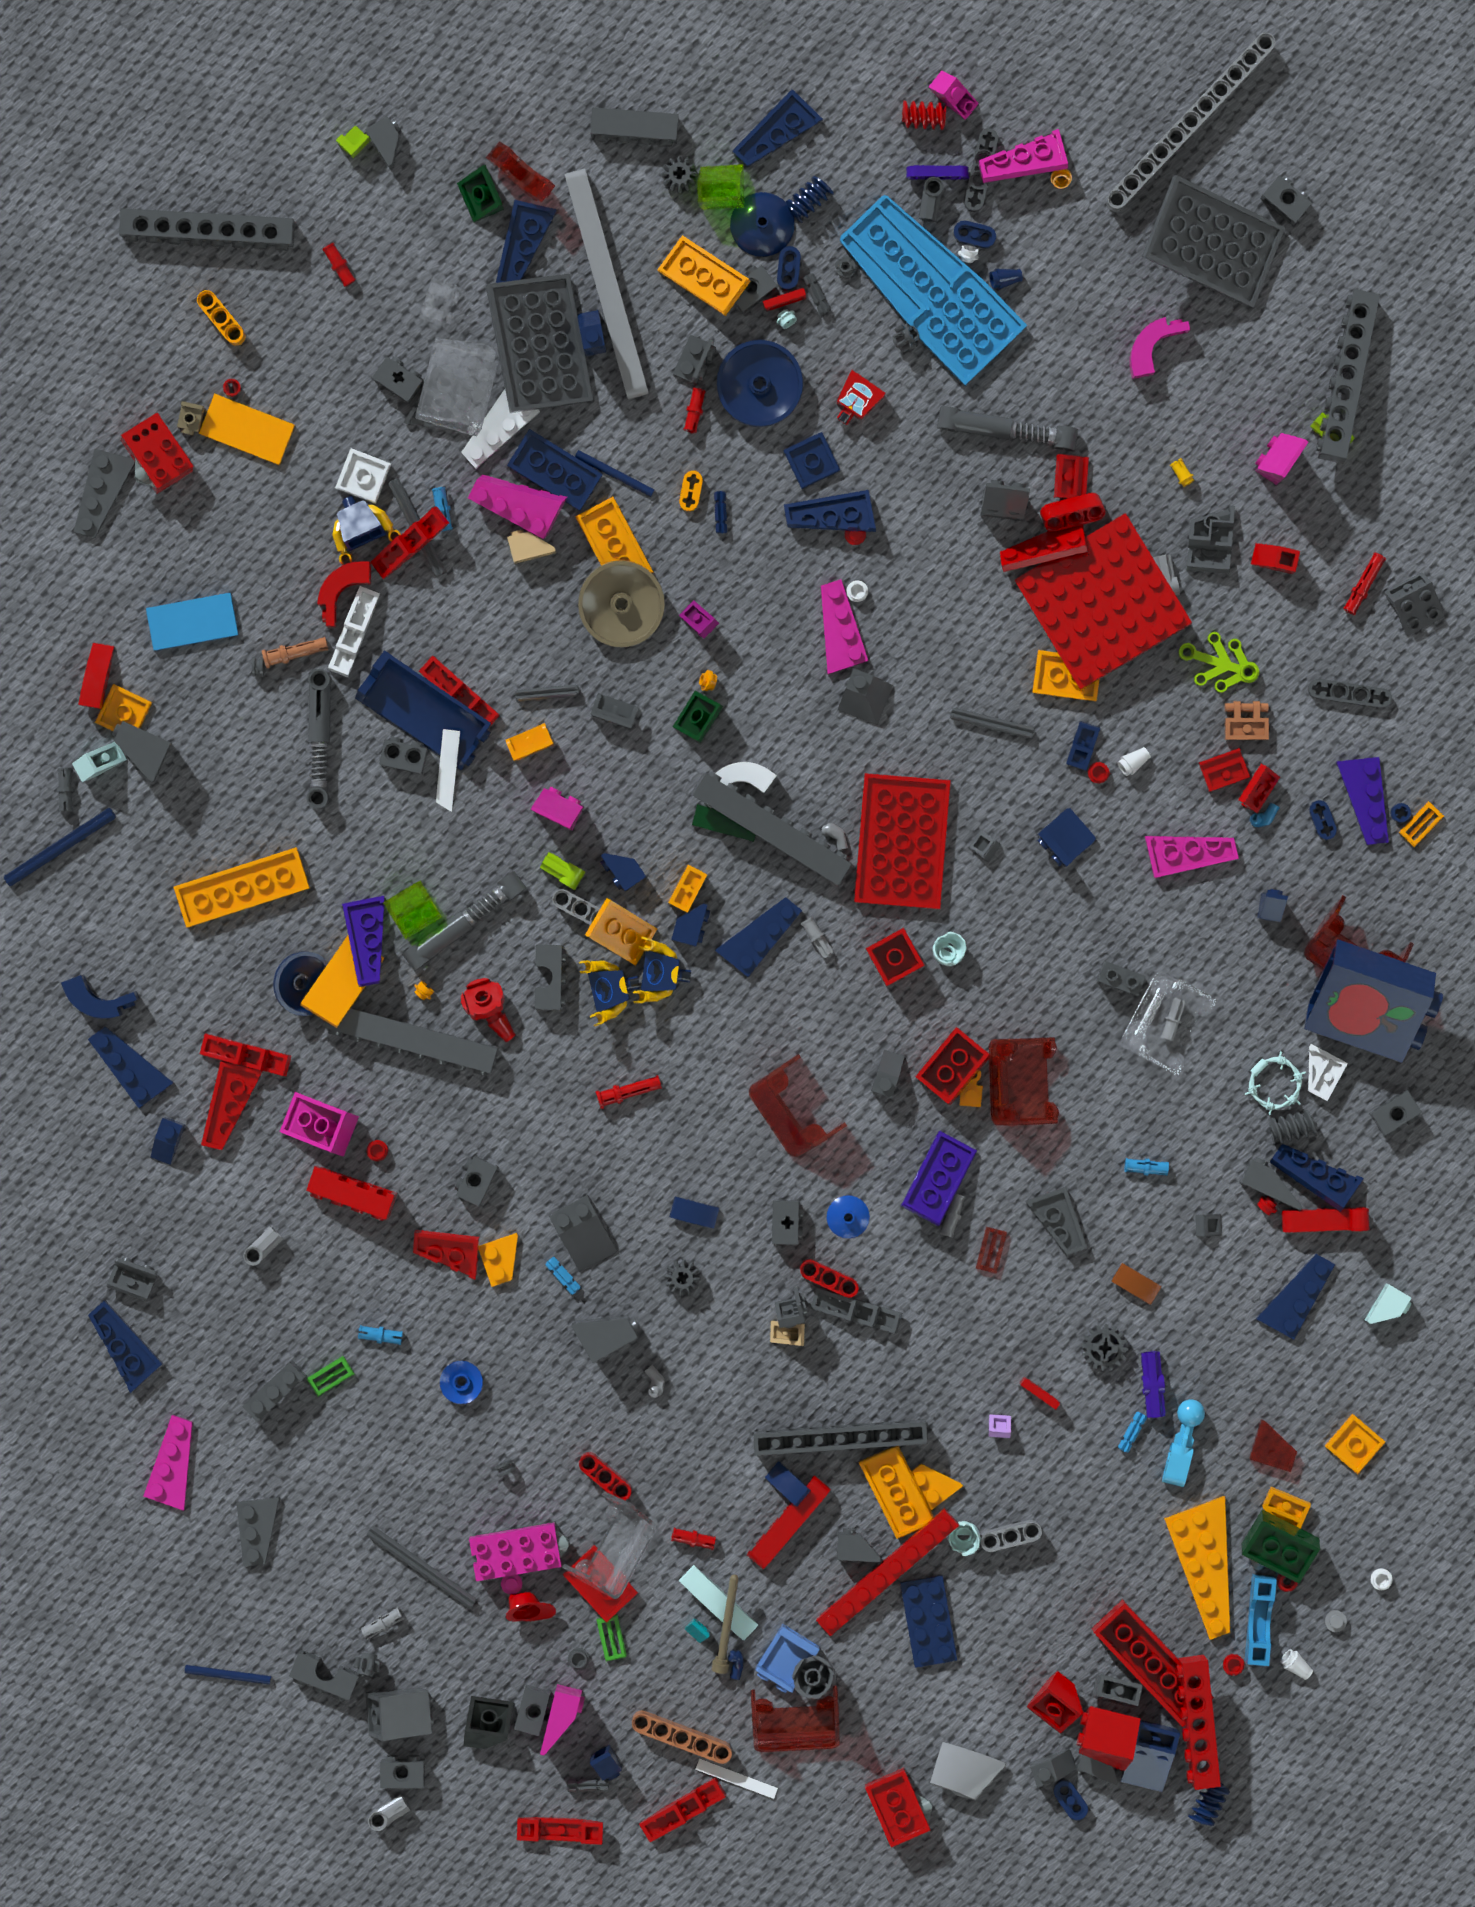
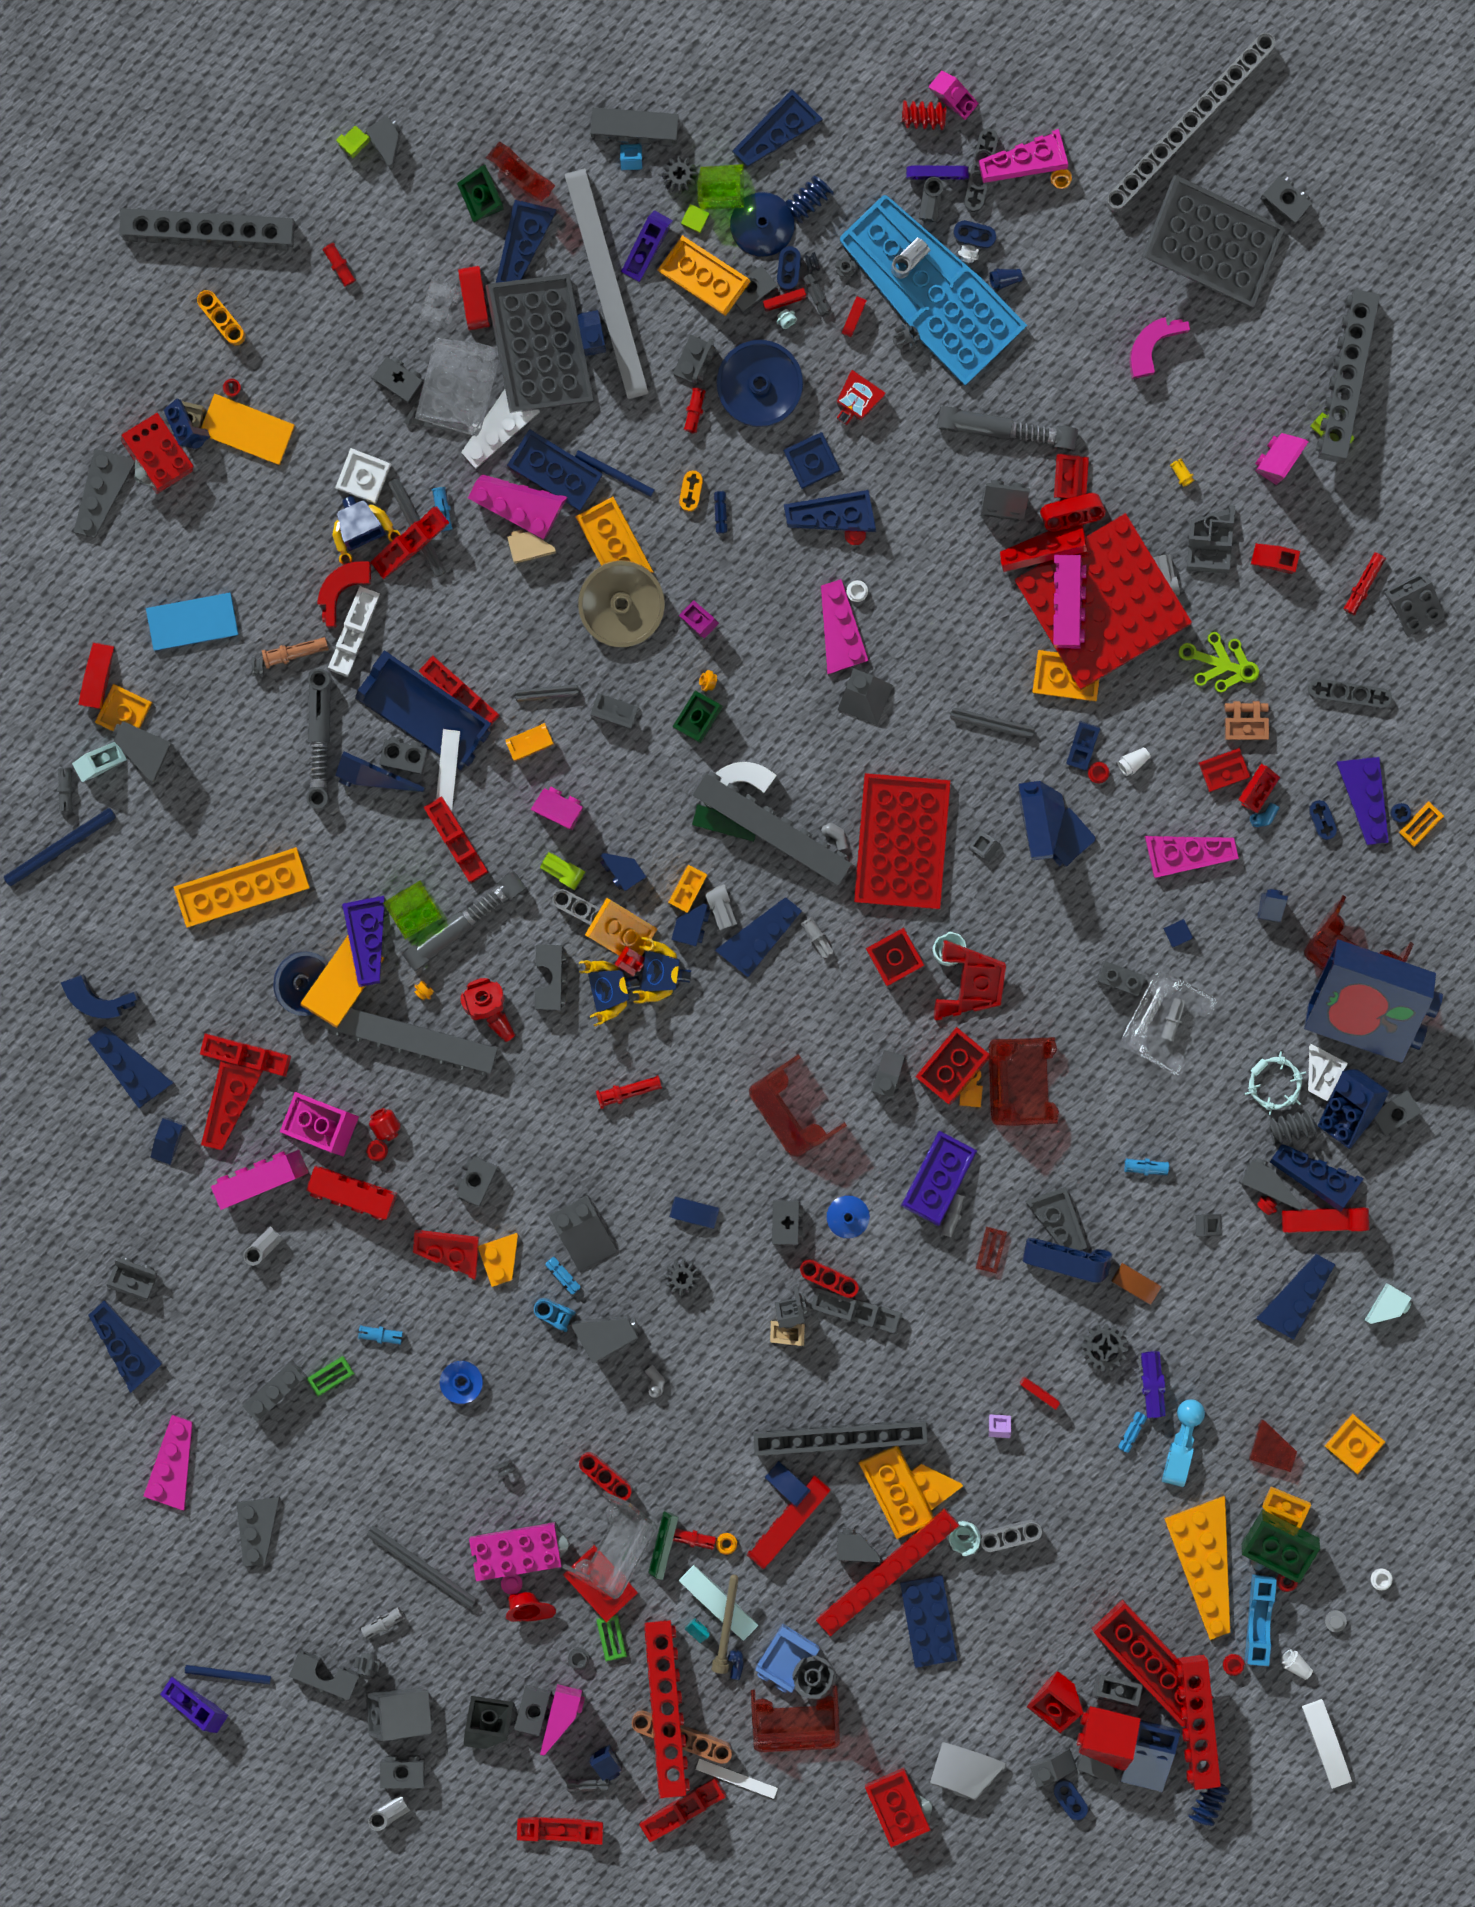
(182, 428): none -> dark blue bracket
(194, 1706): none -> dark purple slope
(259, 1179): none -> dark pink wedge
(362, 773): none -> dark blue wedge
(384, 1124): none -> red head
(456, 839): none -> red slope
(473, 298): none -> red beam
(555, 1314): none -> dark azure piece
(630, 961): none -> red tile
(631, 156): none -> dark azure slope
(646, 245): none -> dark purple slope
(663, 1545): none -> dark green tile
(665, 1630): none -> red brick
(695, 218): none -> lime tile
(720, 904): none -> light grey piece
(726, 1550): none -> light orange plate
(812, 262): none -> black bush
(854, 316): none -> red beam
(910, 257): none -> light grey piece
(979, 985): none -> red wing
(1042, 817): none -> dark blue wedge
(1068, 1261): none -> dark blue beam
(1069, 601): none -> dark pink wedge
(1178, 933): none -> dark blue slope
(1326, 1743): none -> white slope
(1352, 1106): none -> dark blue slope

